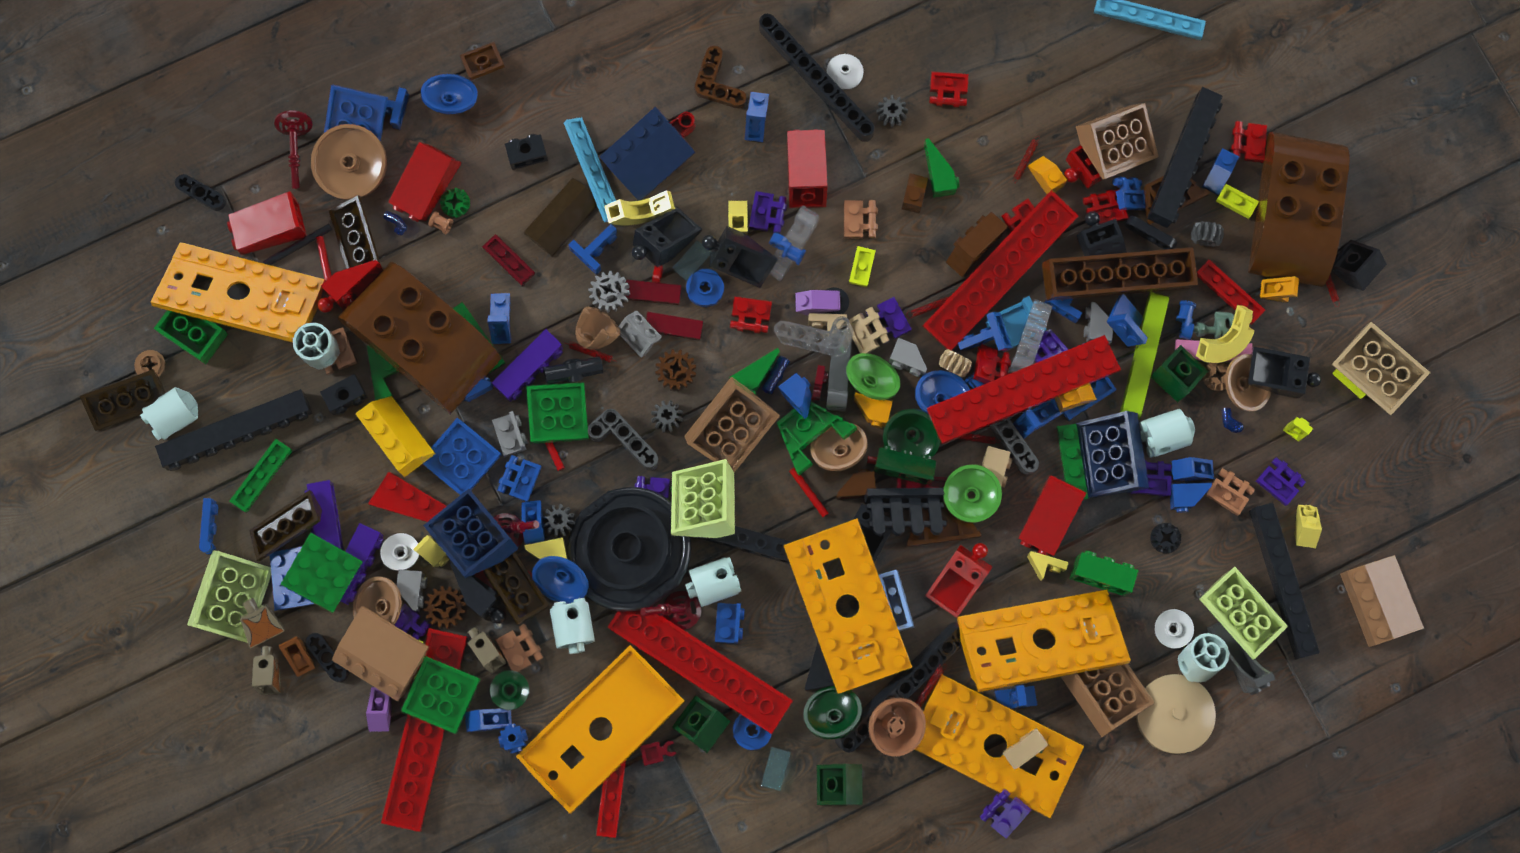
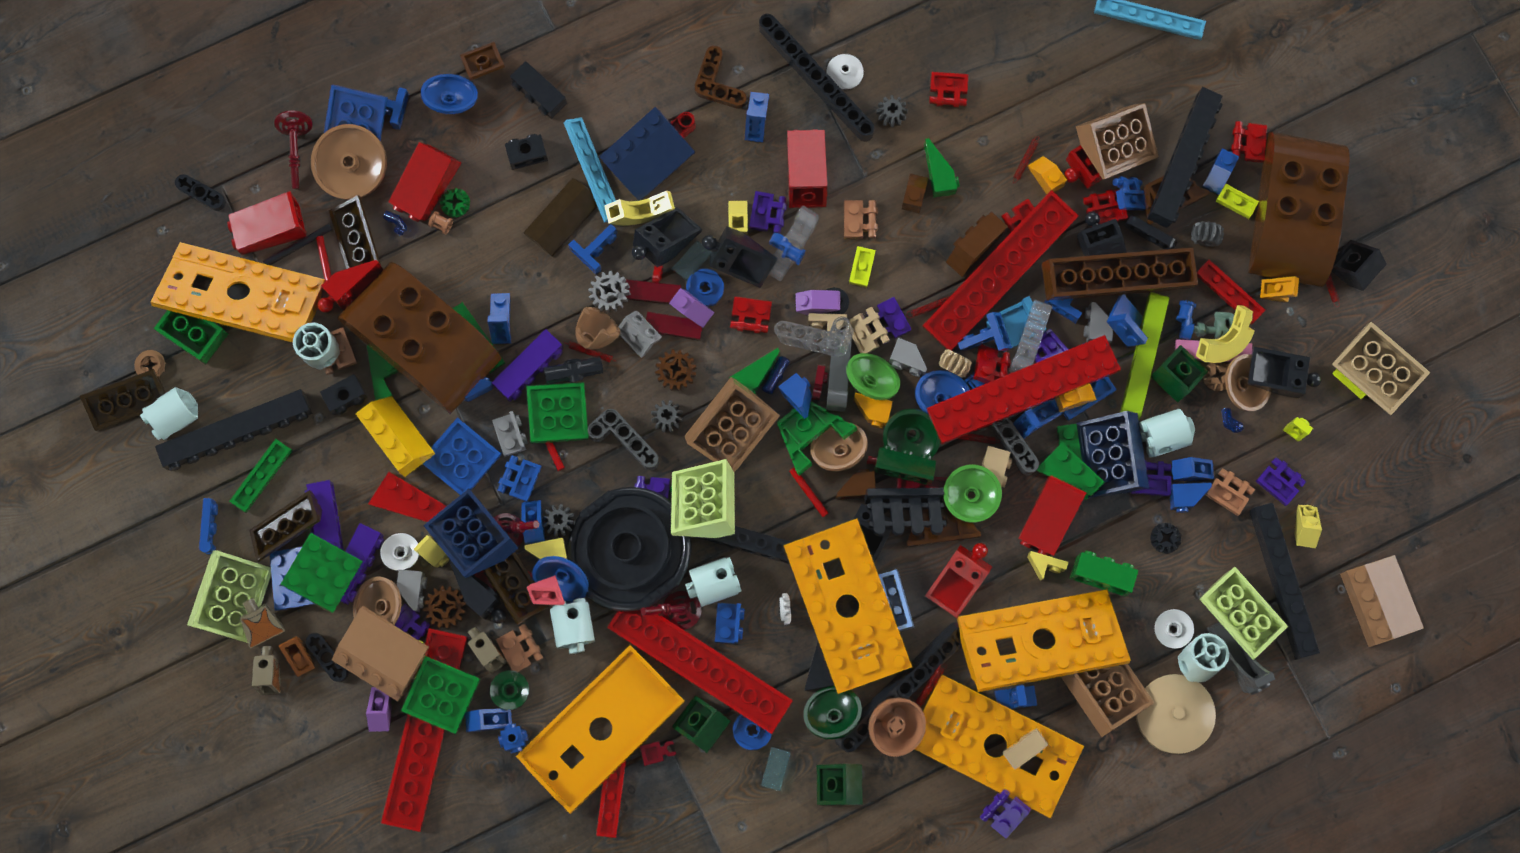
(508, 260): dark red tile -> none
(538, 90): none -> black brick
(546, 592): none -> coral slope
(691, 307): none -> medium lavender slope
(785, 610): none -> white gear
(1071, 469): none -> green wing

